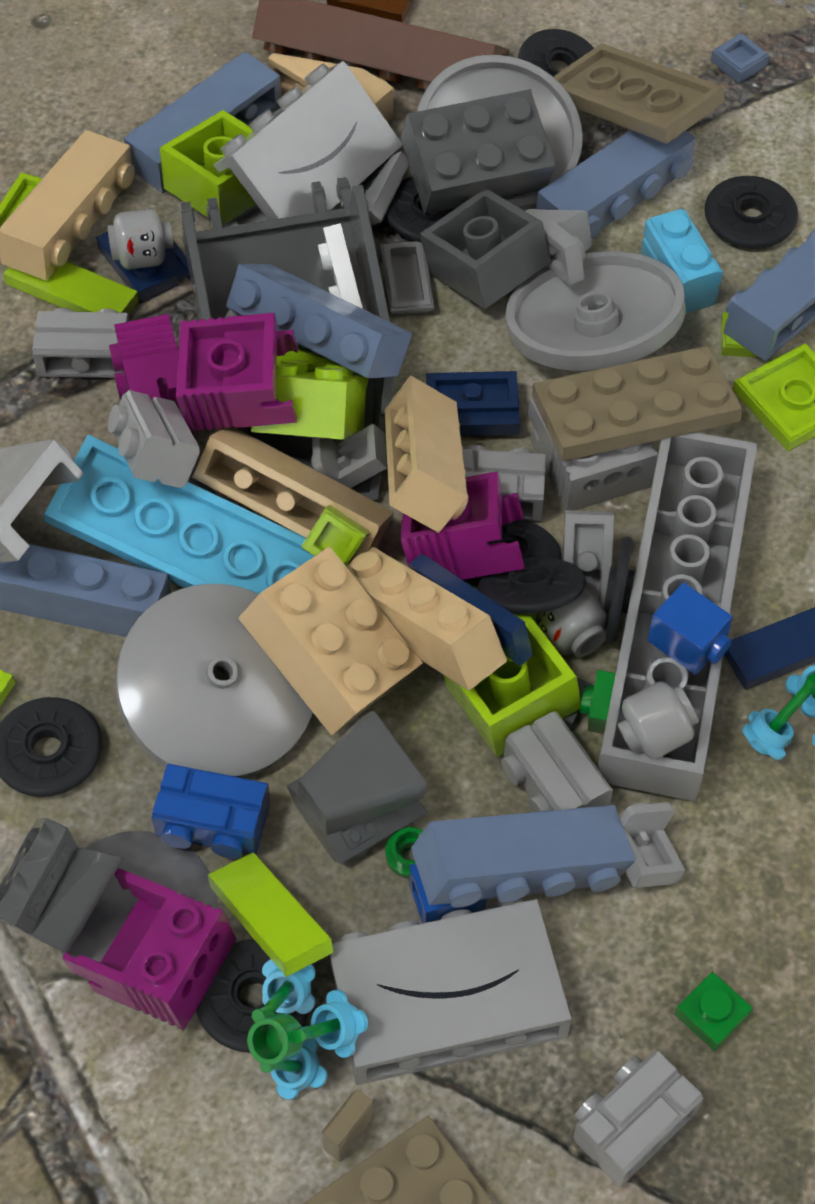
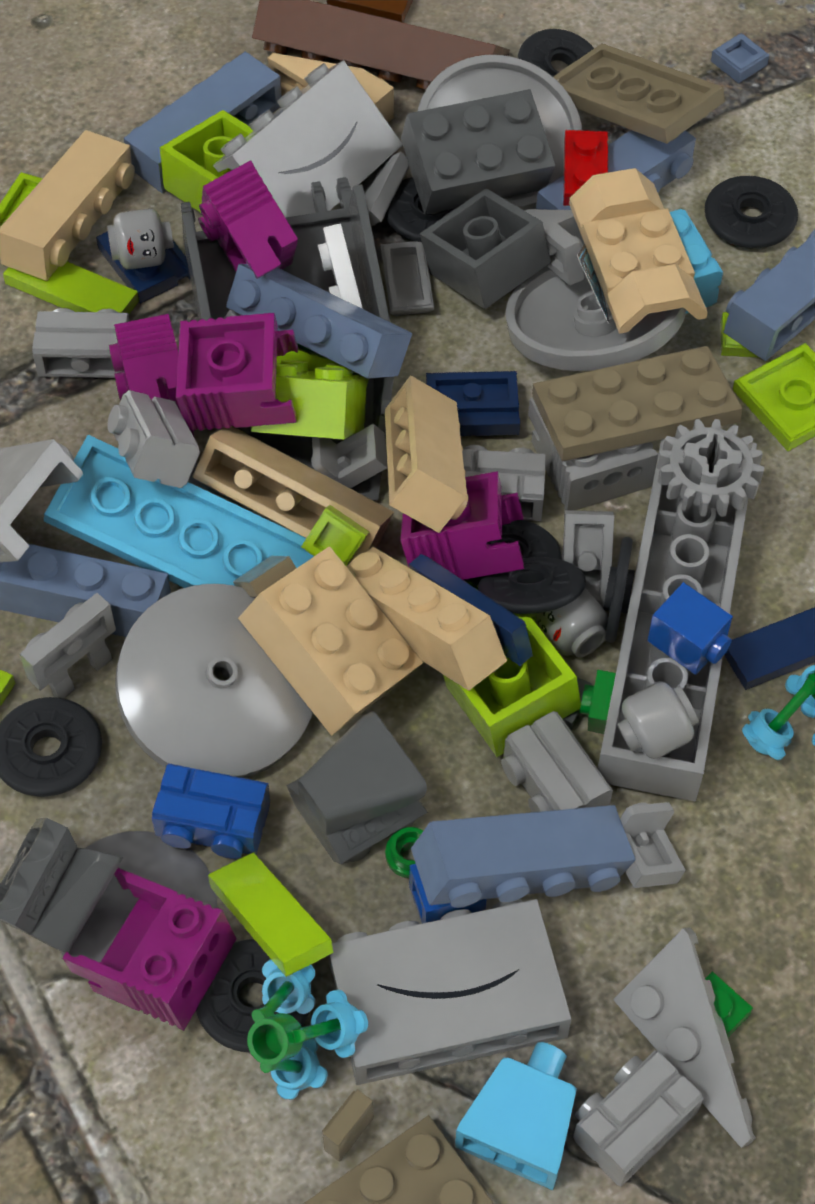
(76, 635): none -> light grey plate
(247, 221): none -> magenta piece
(265, 574): none -> dark tan tile
(522, 1117): none -> medium azure torso
(583, 157): none -> red plate
(590, 273): none -> sticker
(634, 248): none -> tan piece
(679, 1018): none -> light grey wing
(733, 465): none -> light grey gear

